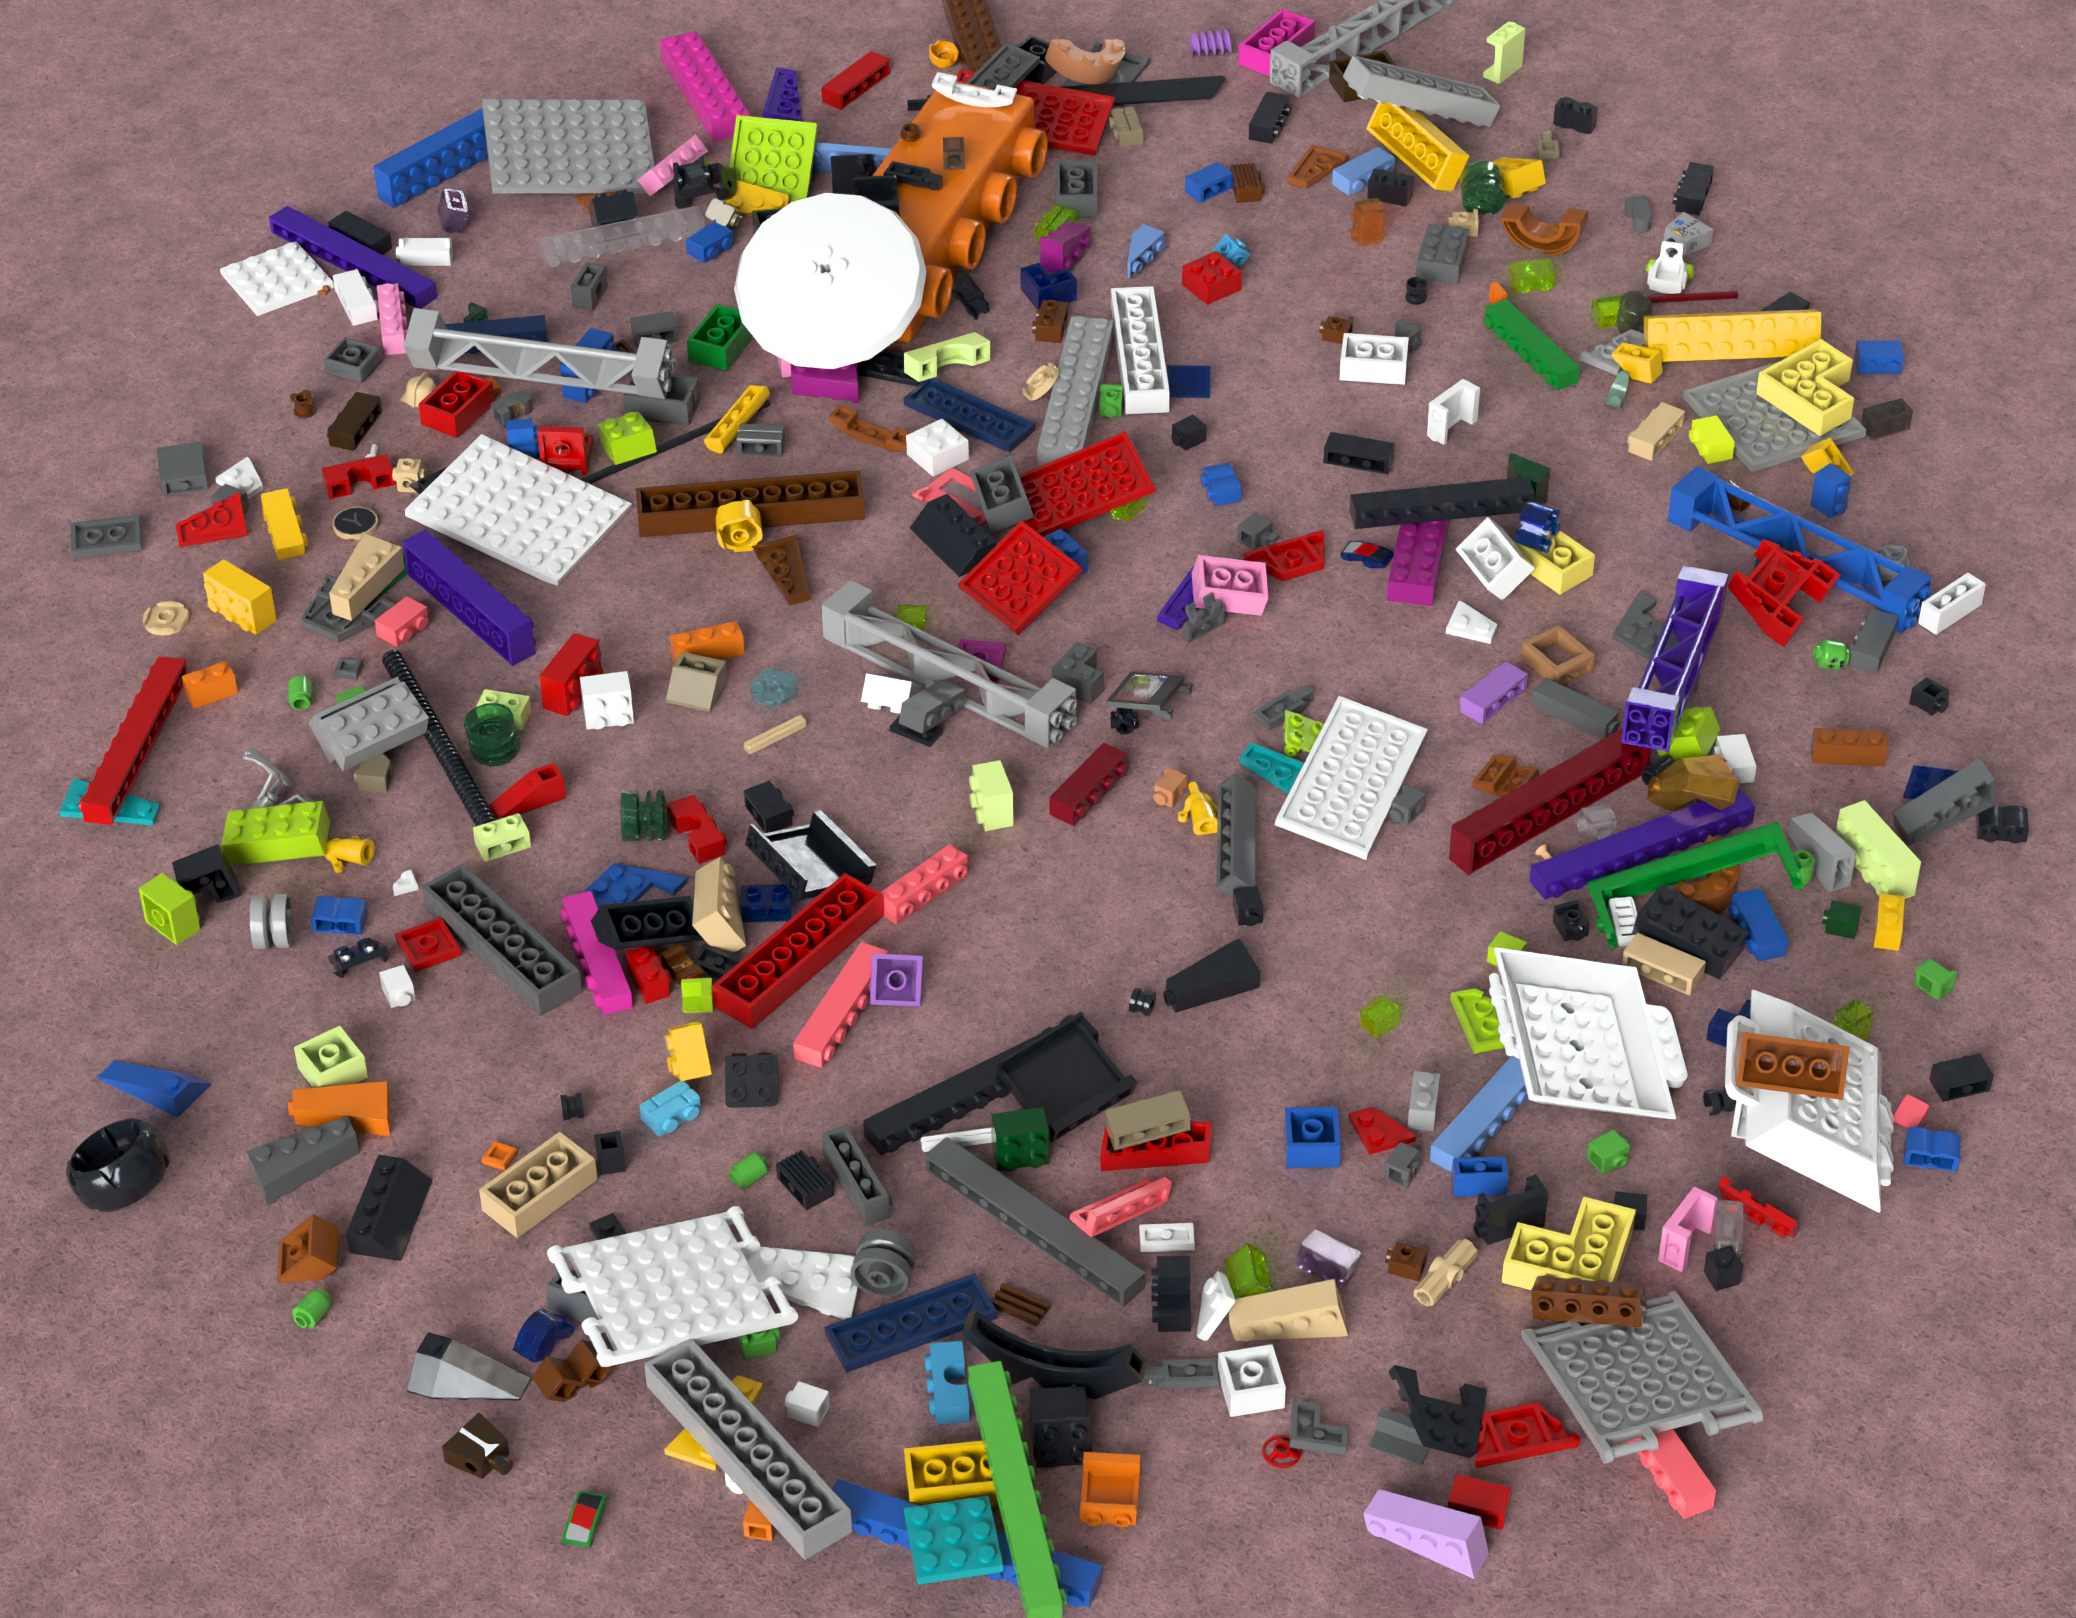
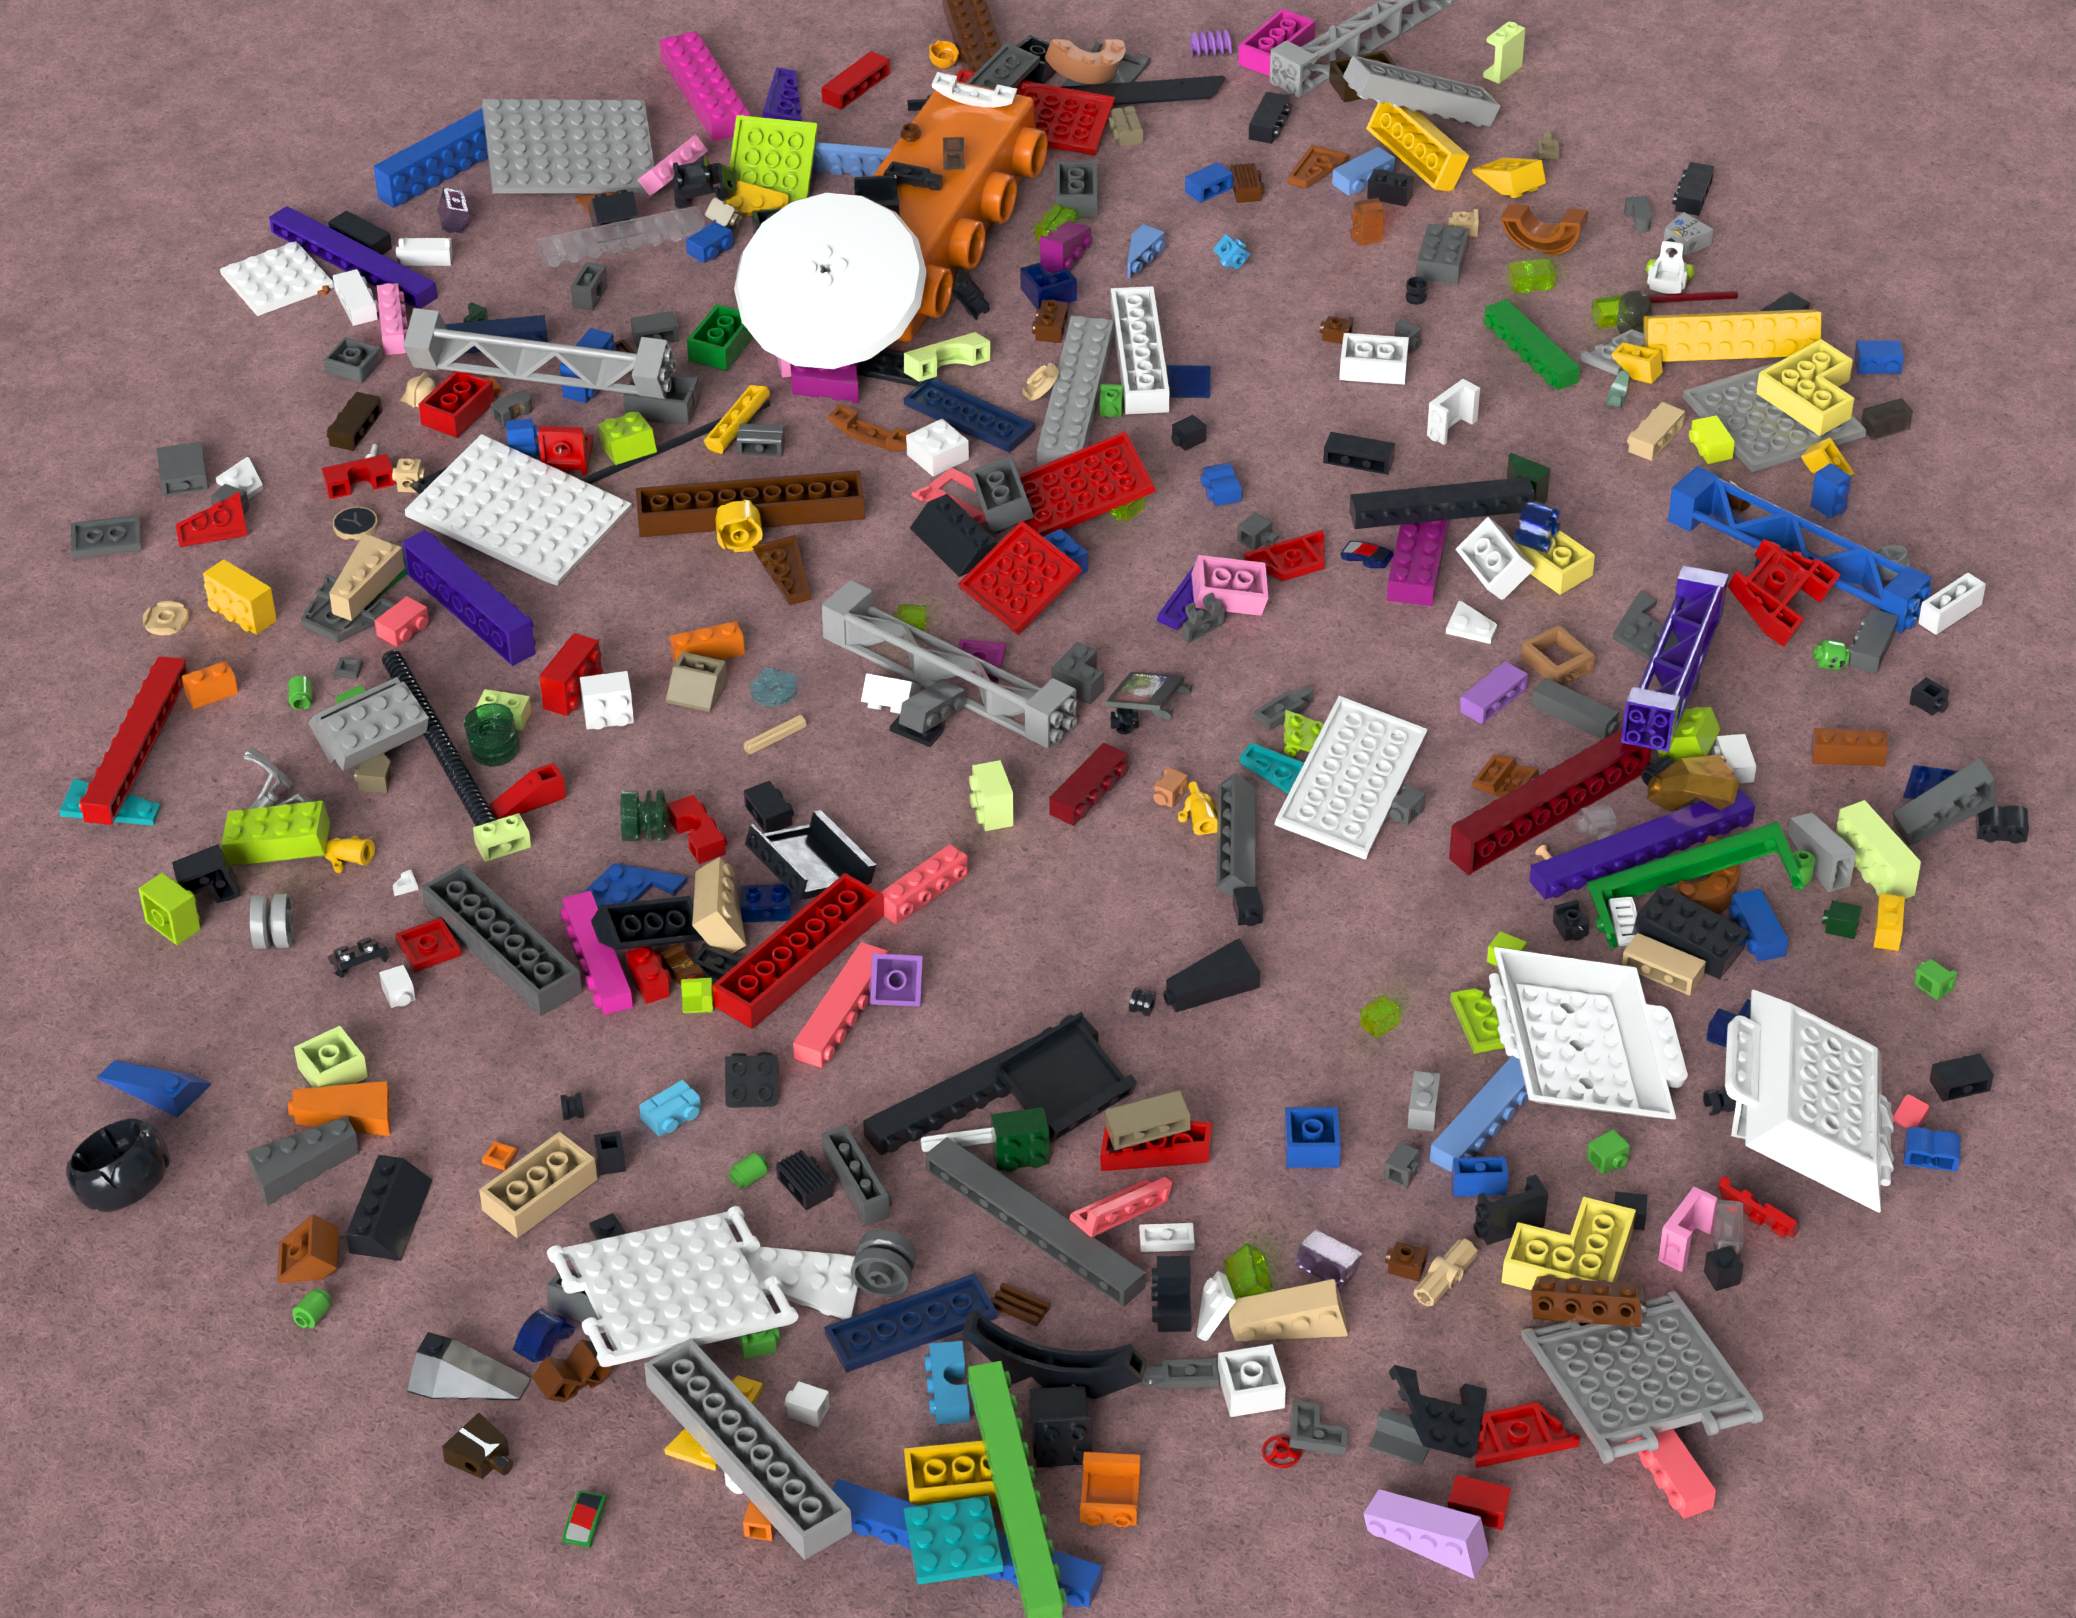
(283, 524): yellow wedge -> none
(303, 404): reddish brown brick -> none
(339, 915): blue brick -> none
(687, 1051): yellow brick -> none
(846, 168): black hinge -> none
(1211, 277): red brick -> none
(1378, 1130): red wing -> none
(1482, 188): clear green wheel -> none
(1496, 293): orange tile -> none
(1575, 115): black brick -> none
(1790, 1065): dark orange slope -> none
(1855, 1019): clear neon green brick -> none

